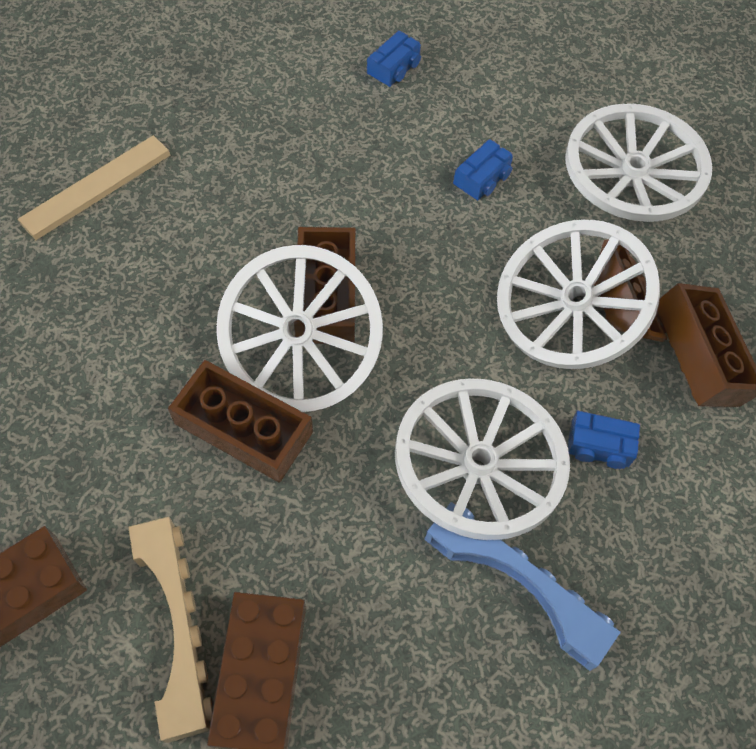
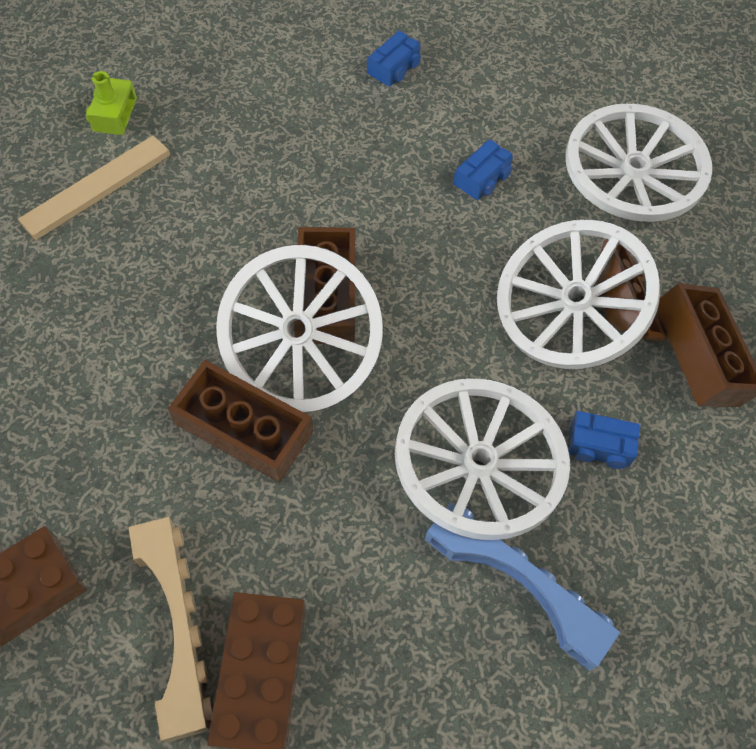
(111, 104): none -> lime brick

